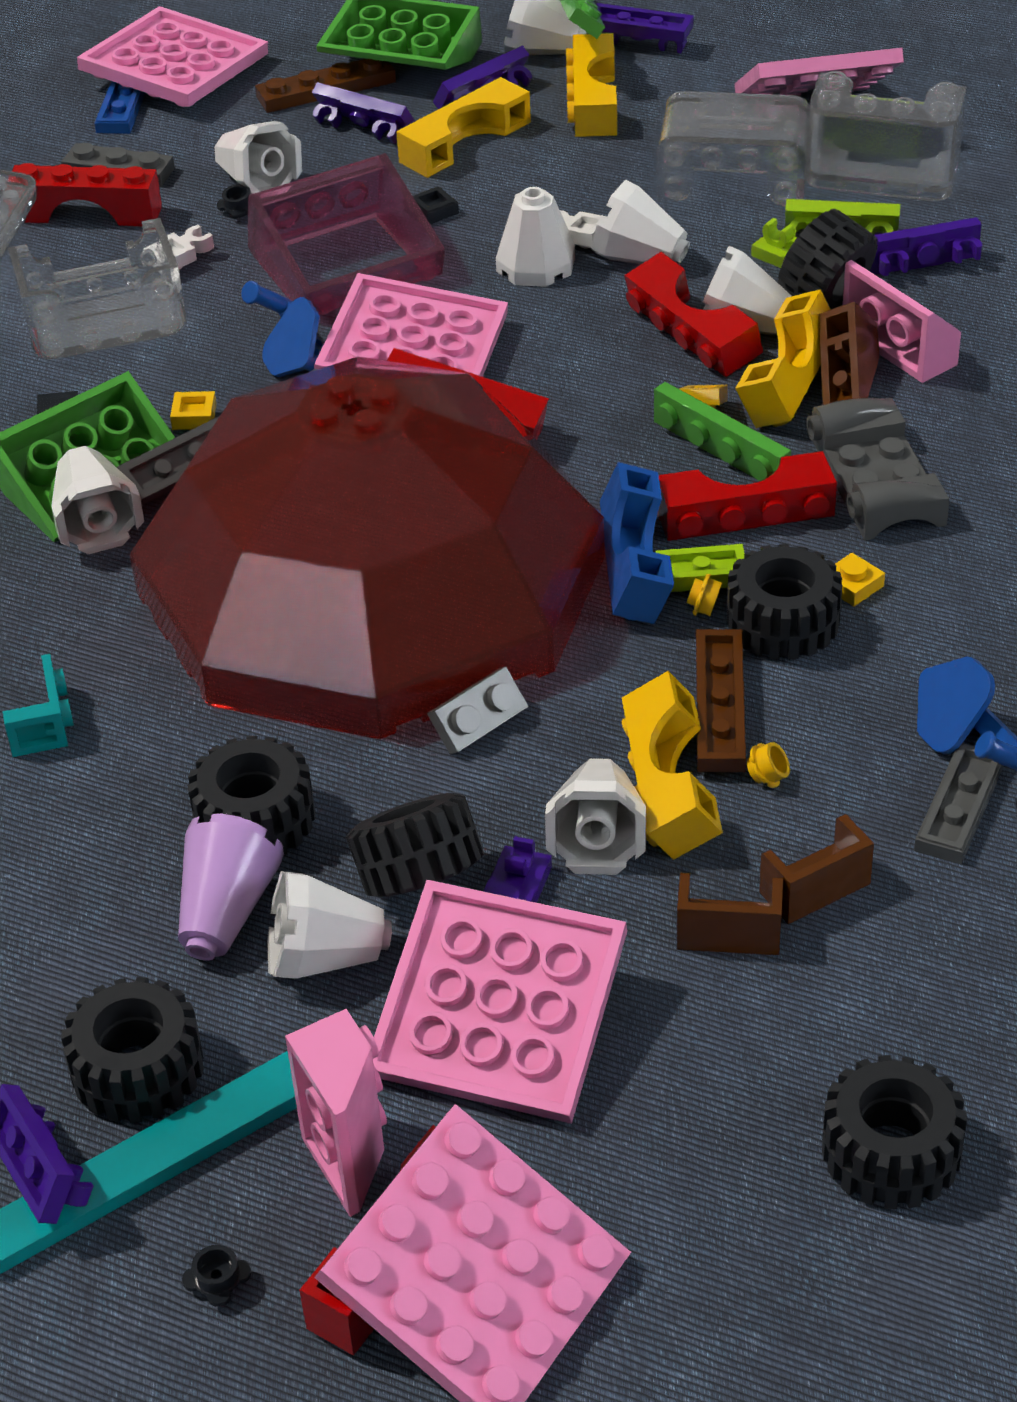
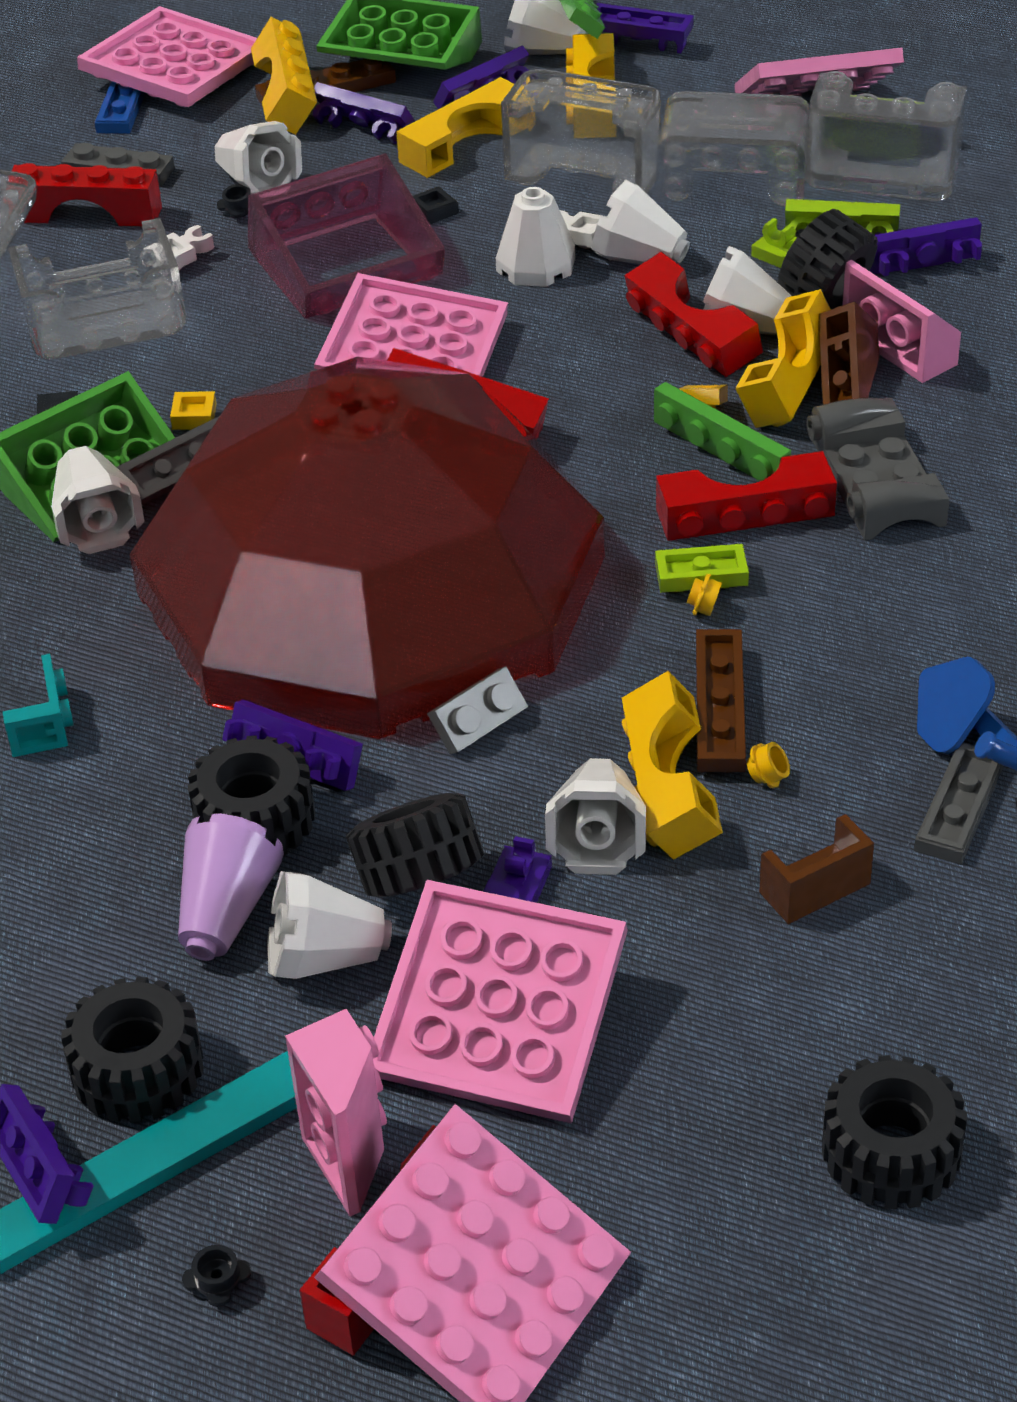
(290, 91): none -> yellow arch
(294, 340): blue piece -> none
(329, 755): none -> dark purple plate
(580, 127): none -> clear windscreen
(636, 574): blue arch -> none
(729, 924): reddish brown panel -> none
(784, 601): black tyre -> none
(858, 579): yellow plate -> none

